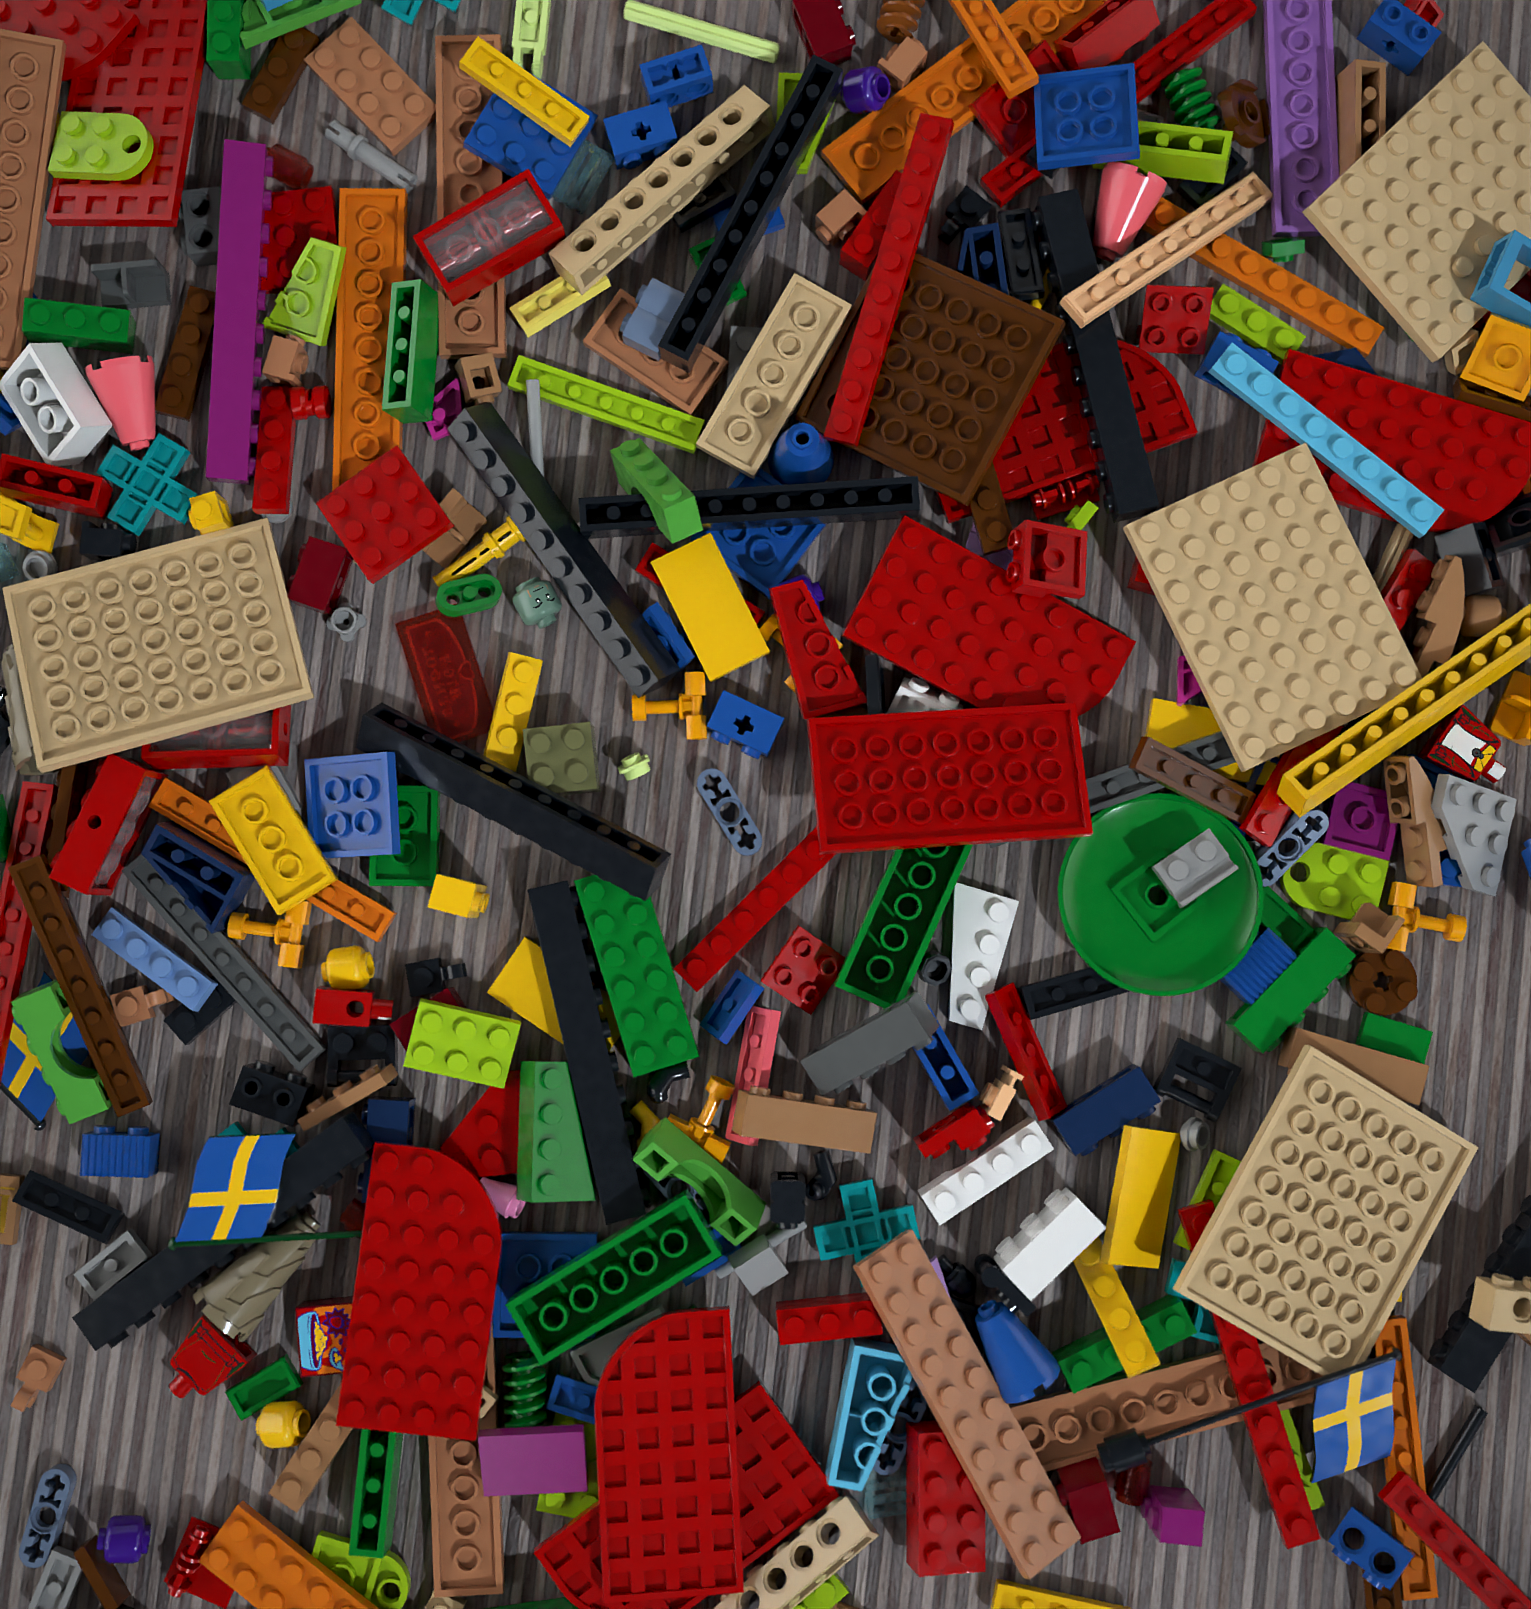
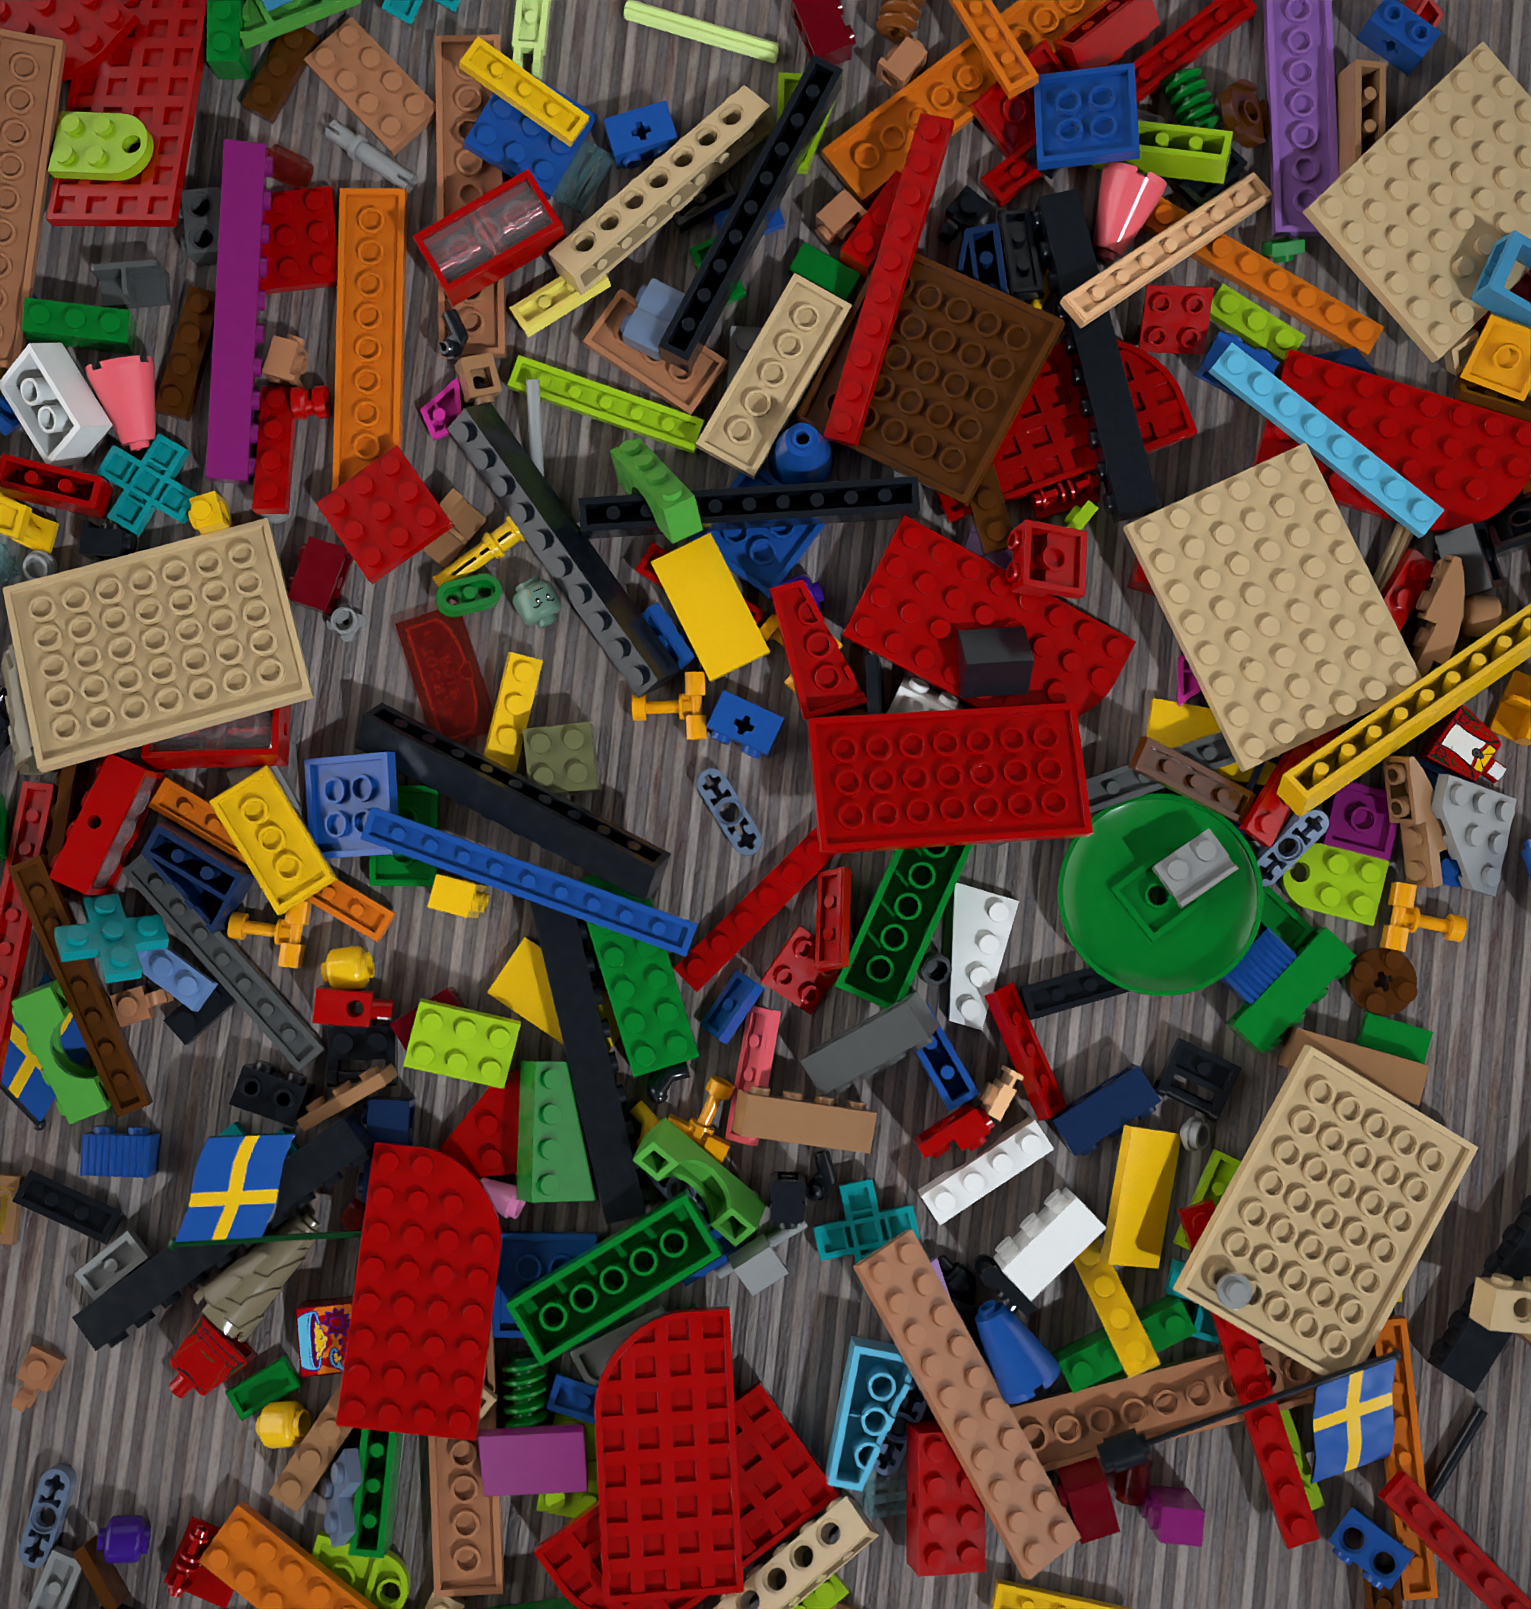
(111, 938): none -> teal plate
(311, 293): lime wing -> none
(337, 1489): none -> sand blue plate
(411, 352): green brick -> none
(430, 976): black plate -> none
(457, 335): none -> black arm
(528, 881): none -> blue plate
(634, 766): yellowish green plate -> none
(677, 77): blue brick -> none
(824, 271): none -> green tile
(827, 1318): red brick -> none
(833, 919): none -> red tile
(865, 89): dark purple head -> none
(994, 662): none -> black slope
(1234, 1291): none -> light grey plate
(1369, 929): medium nougat panel -> none

